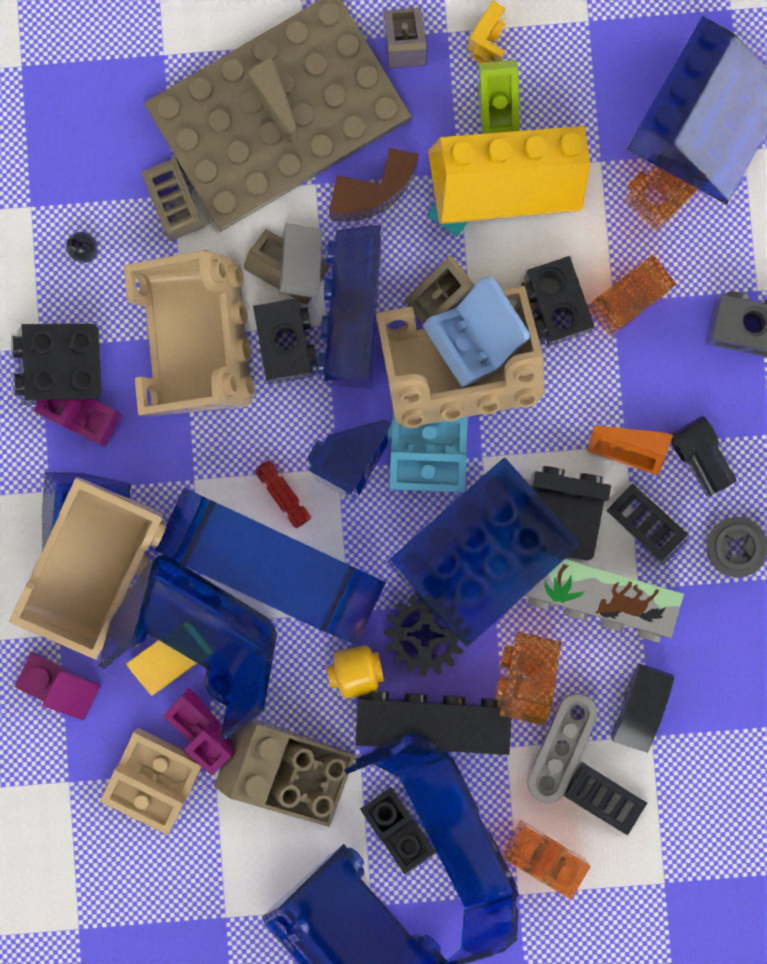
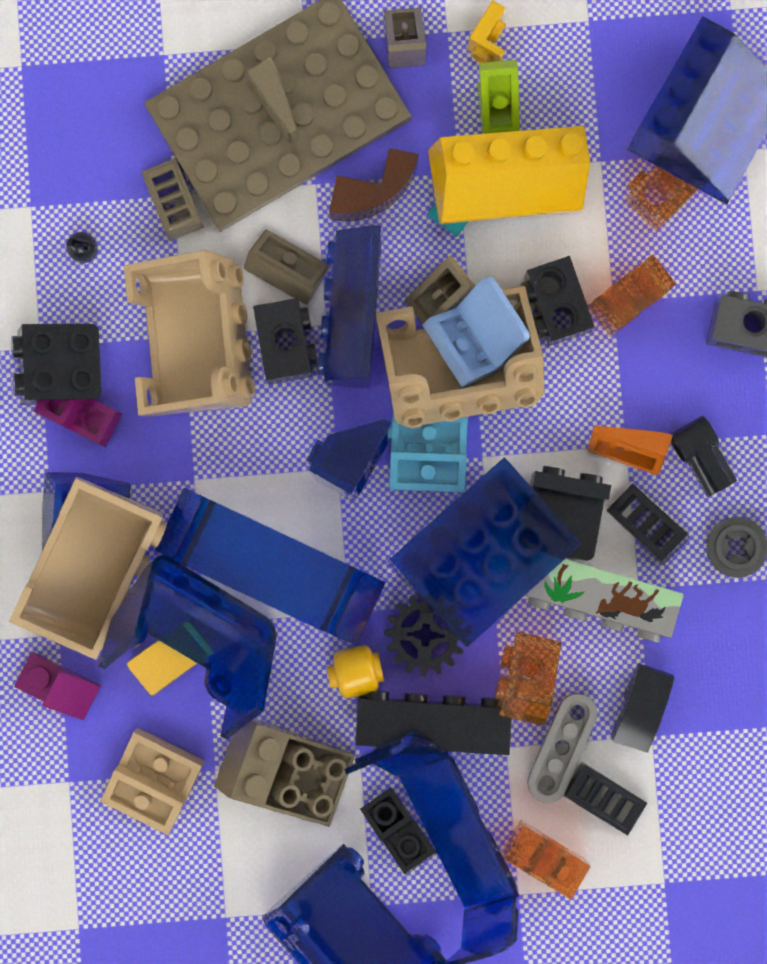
(203, 731): magenta slope -> none
(282, 494): clear red axle -> none
(301, 260): light grey tile -> none

